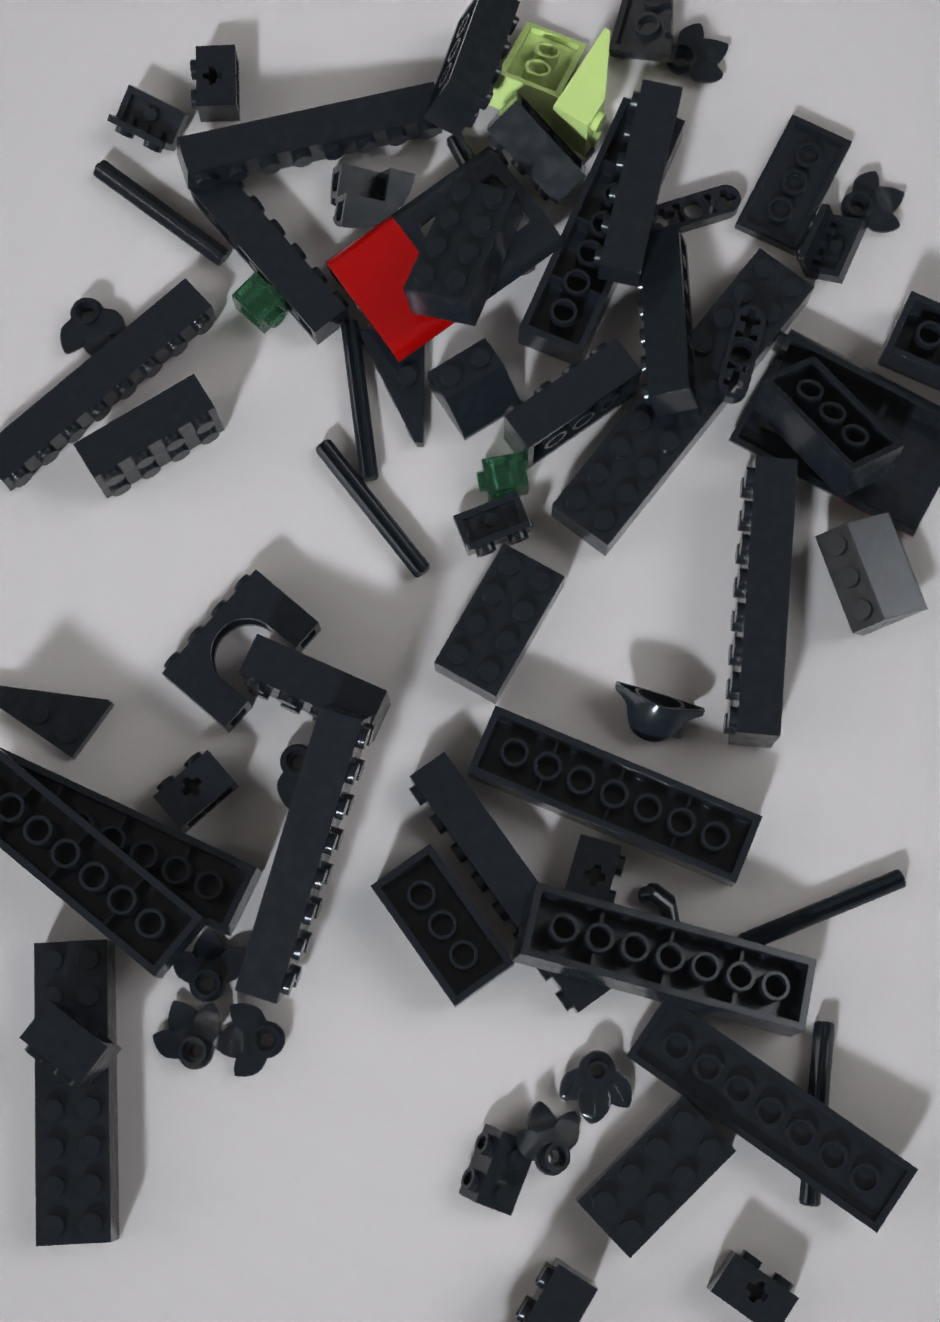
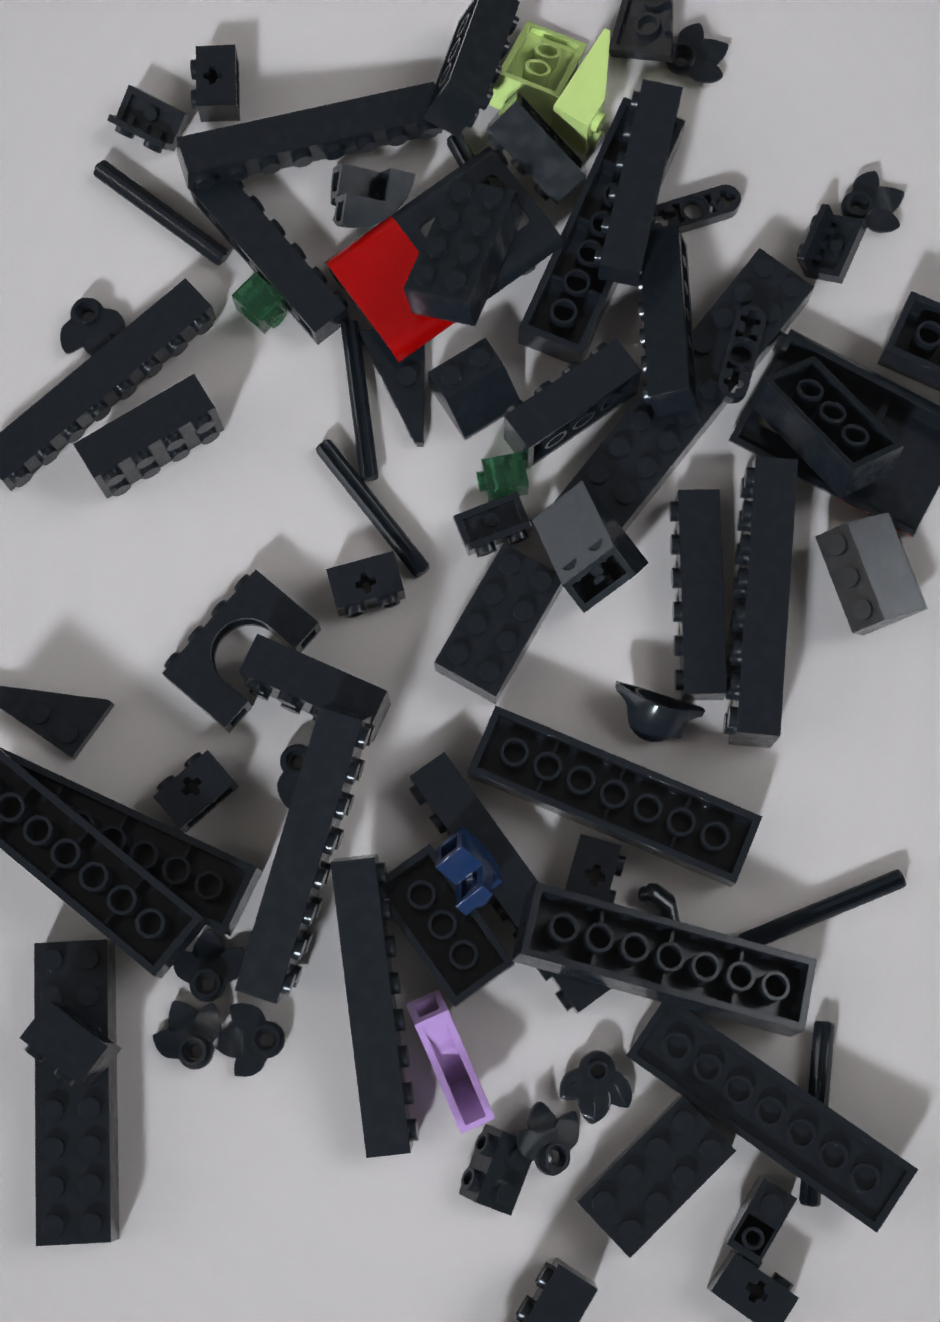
(373, 1006): none -> black brick
(382, 576): none -> black brick
(450, 1061): none -> lavender arch
(469, 867): none -> dark blue brick
(587, 546): none -> black slope
(699, 595): none -> black brick
(760, 1219): none -> black slope
(793, 184): black tile -> none

